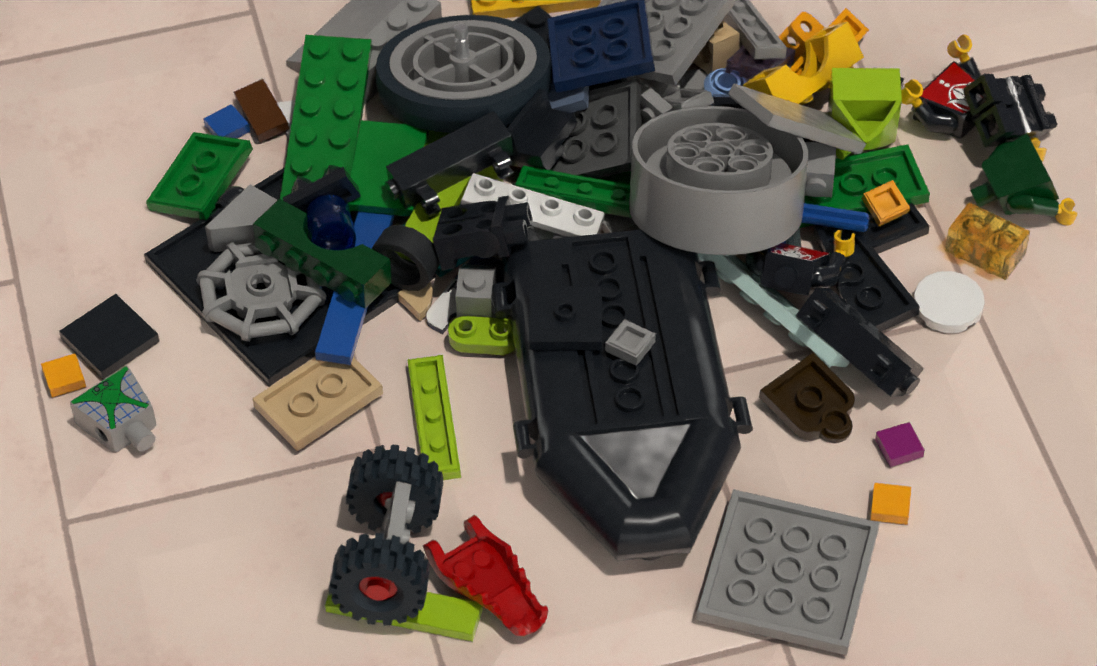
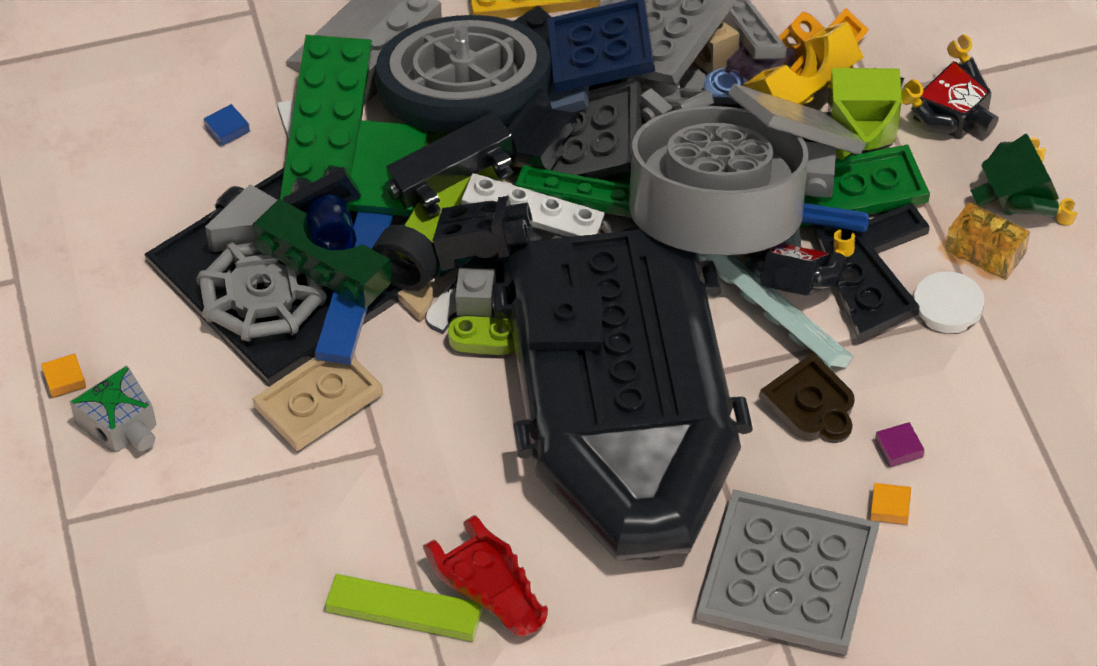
(109, 336): black tile -> none
(199, 175): green tile -> none
(261, 110): reddish brown tile -> none
(383, 574): black plate -> none
(434, 414): lime tile -> none
(630, 342): light grey tile -> none
(860, 342): black brick -> none
(885, 203): light orange tile -> none
(1010, 106): black hips -> none

